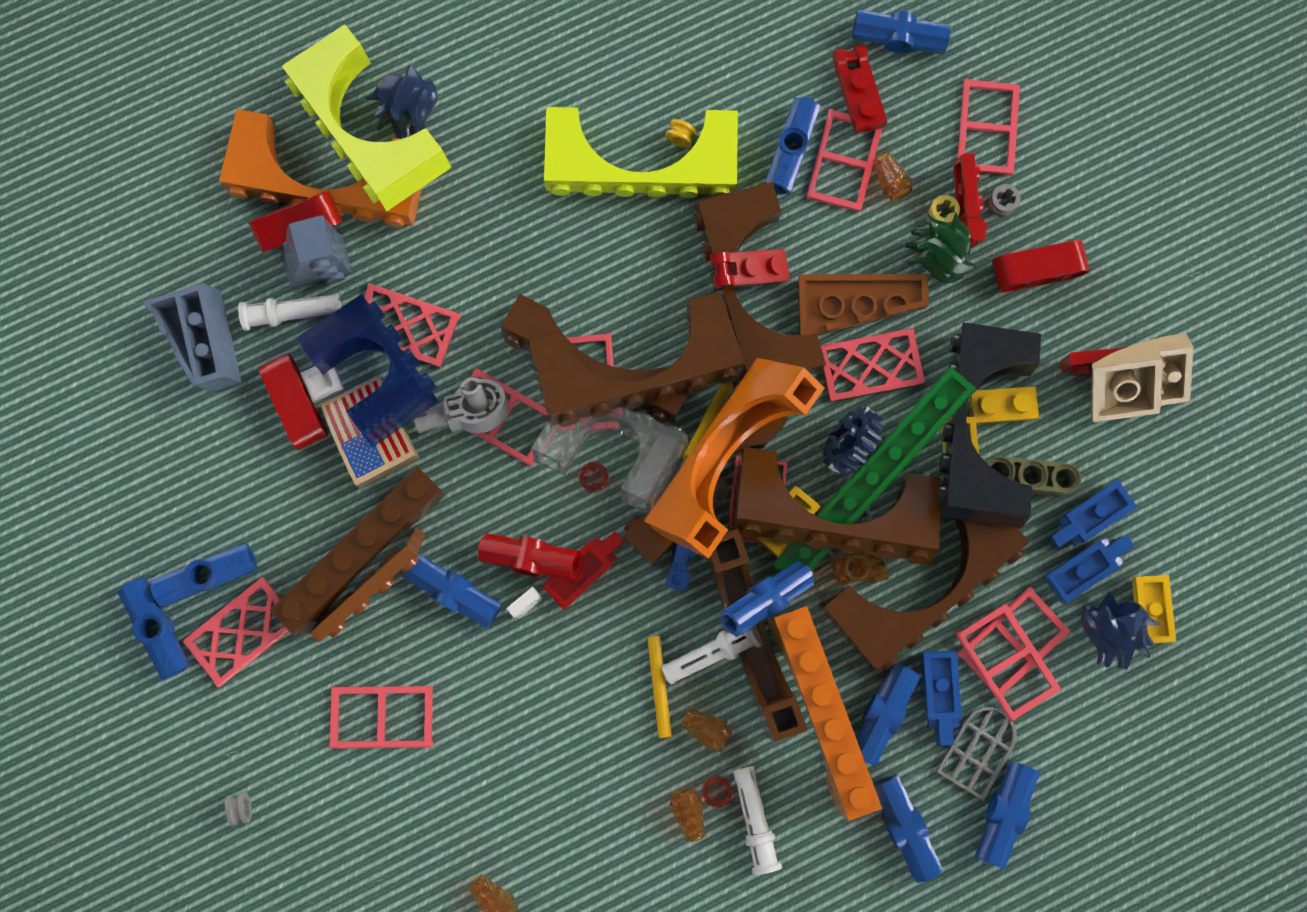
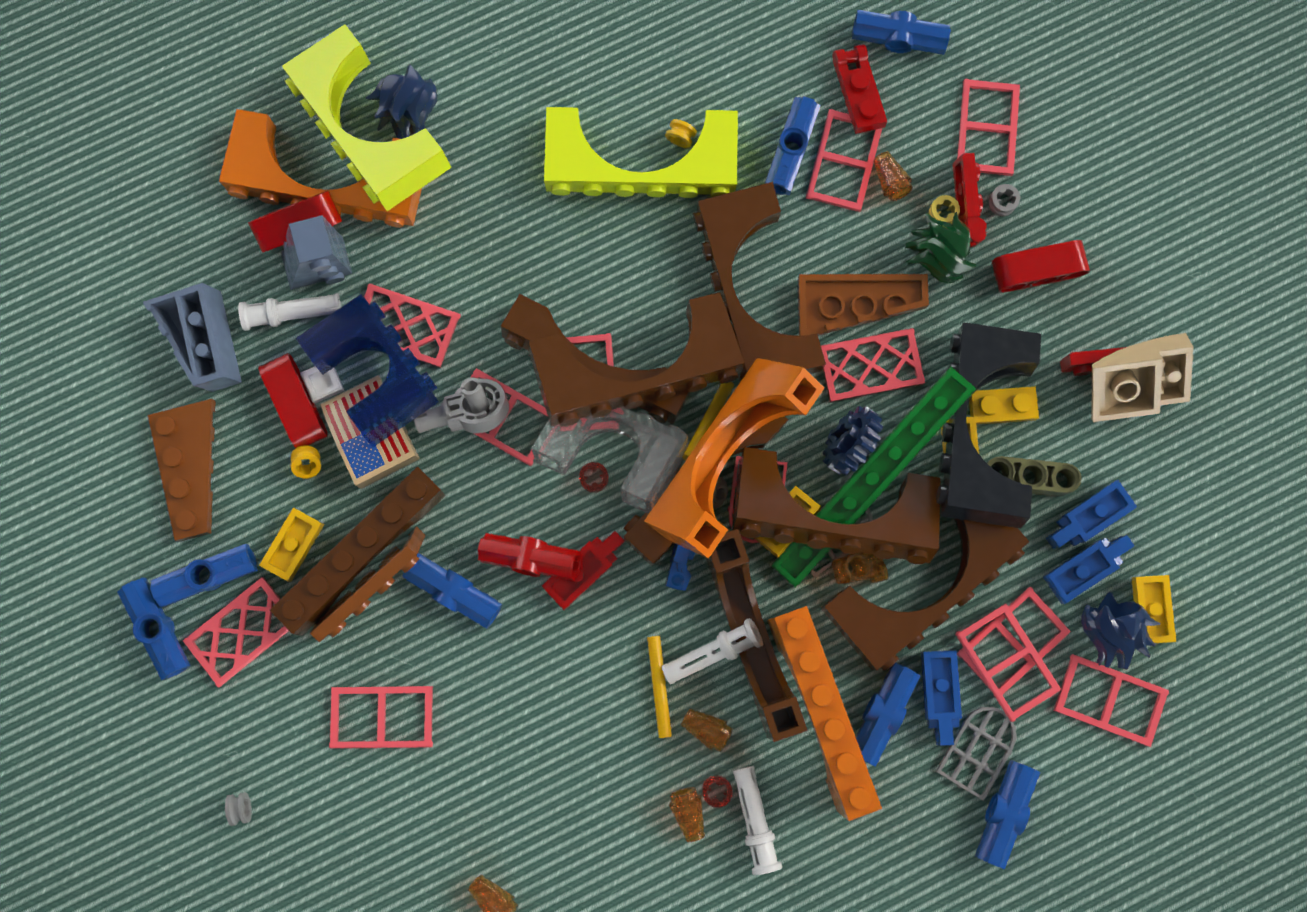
(185, 464): none -> dark orange wing
(291, 545): none -> yellow plate
(305, 471): none -> yellow bush
(524, 603): white tile -> none
(750, 268): red plate -> none
(766, 598): blue piece -> none
(907, 829): blue piece -> none
(1109, 705): none -> coral window

